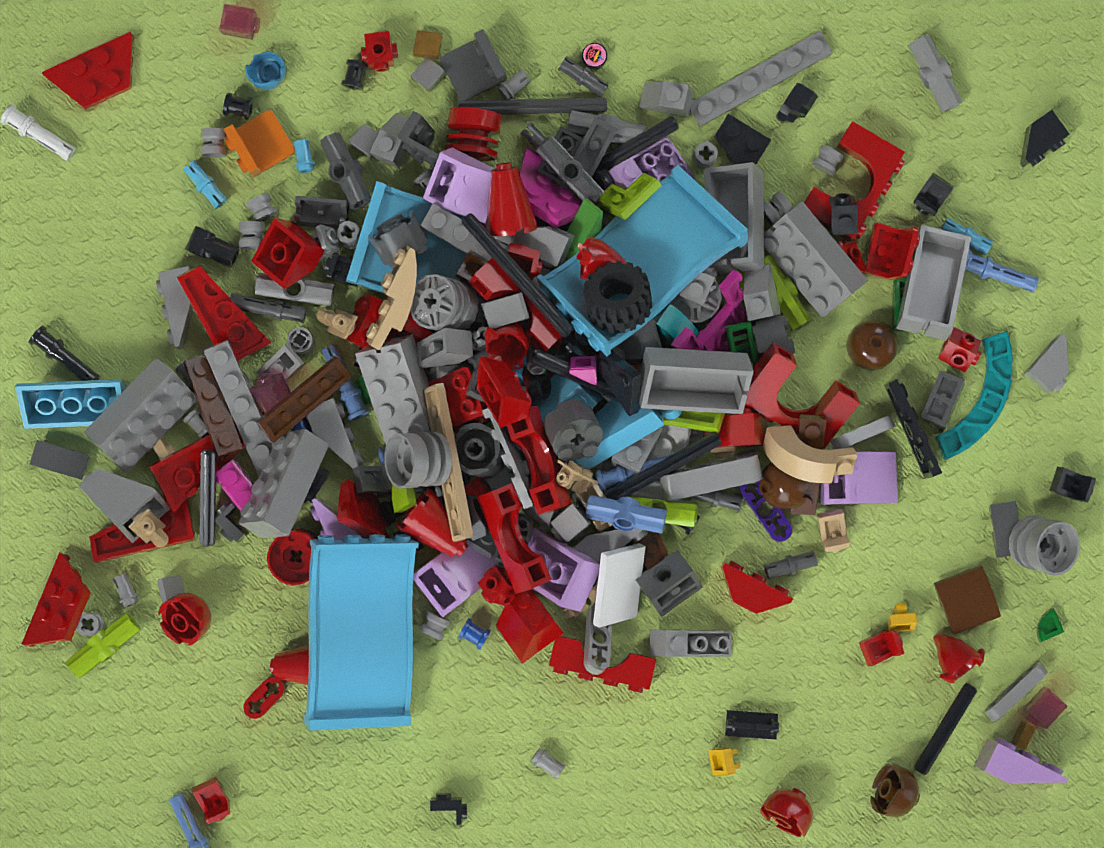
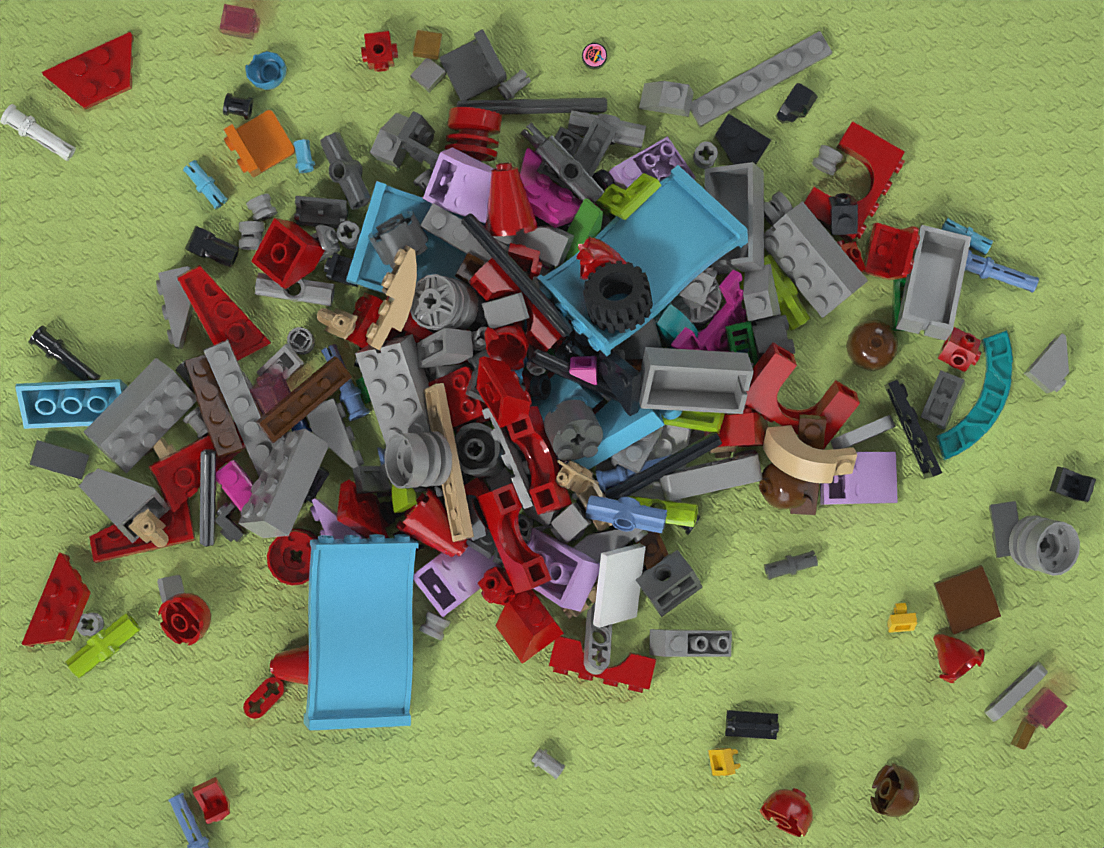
(125, 590): light grey pin -> none
(213, 142): light grey wheel -> none
(278, 310): dark grey pin -> none
(349, 82): black bush -> none
(364, 140): light grey slope -> none
(445, 802): black bracket -> none
(474, 633): blue bush -> none
(583, 76): dark grey pin -> none
(638, 144): black axle -> none
(721, 499): dark grey pin -> none
(752, 591): red slope -> none
(771, 528): dark purple beam -> none
(833, 531): tan bracket -> none
(881, 647): red bracket -> none
(932, 195): black bracket -> none
(935, 73): light grey piece -> none
(945, 729): black axle -> none
(1012, 767): lavender slope -> none
(1041, 136): black slope -> none
(1048, 626): green tile -> none

